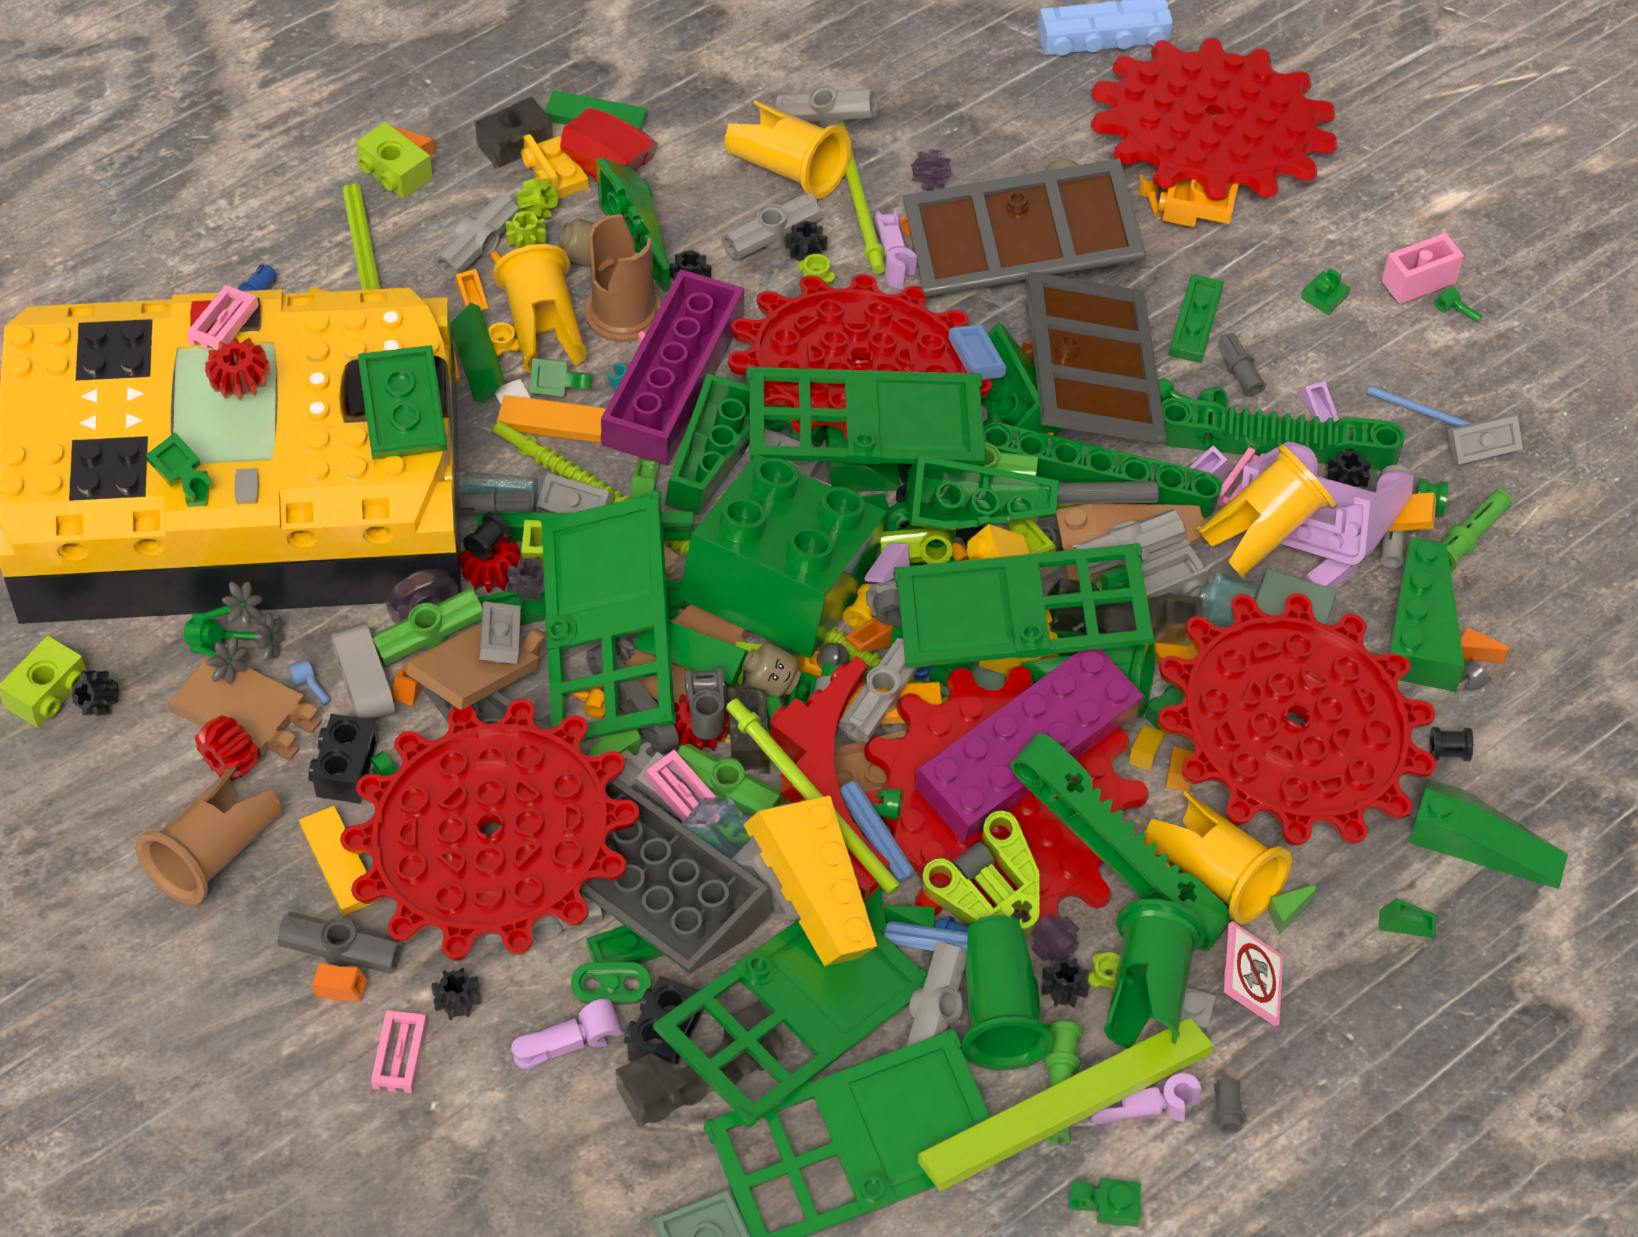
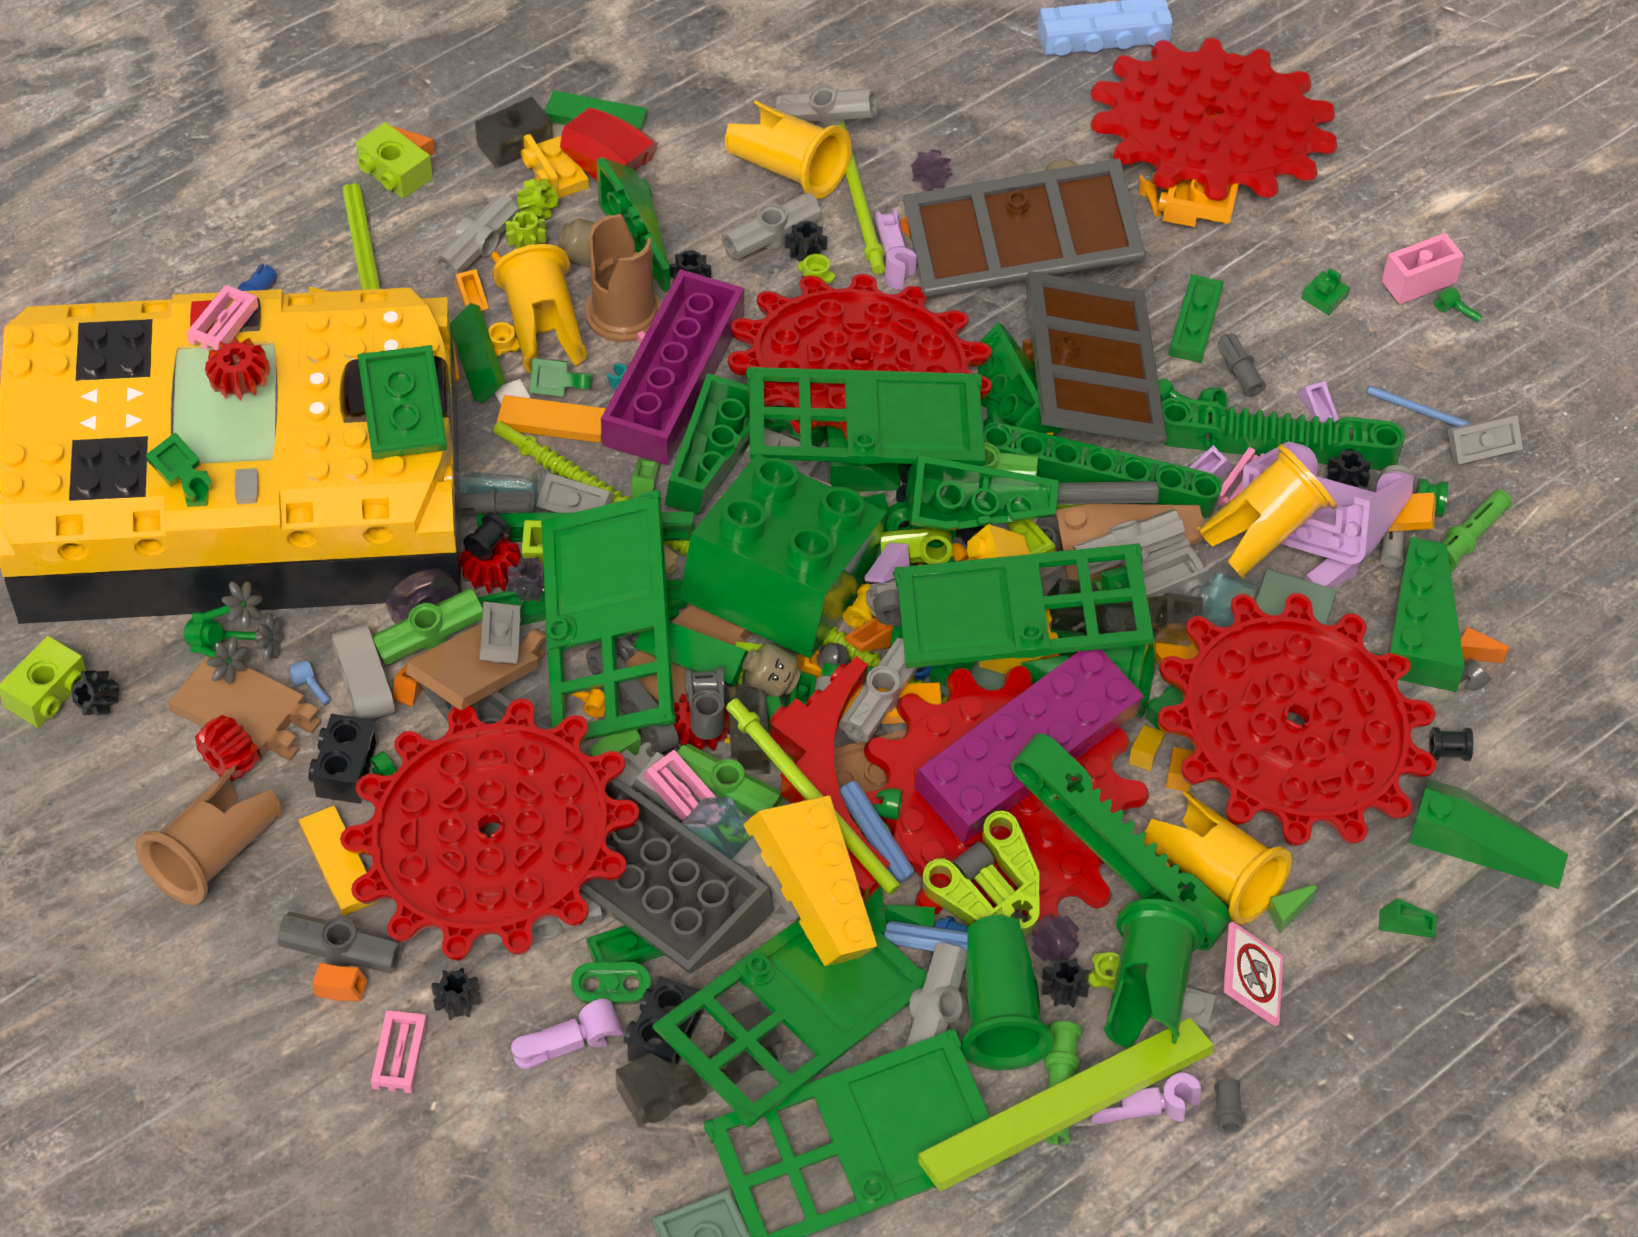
(977, 351): medium blue tile -> none
(1114, 1200): green plate -> none

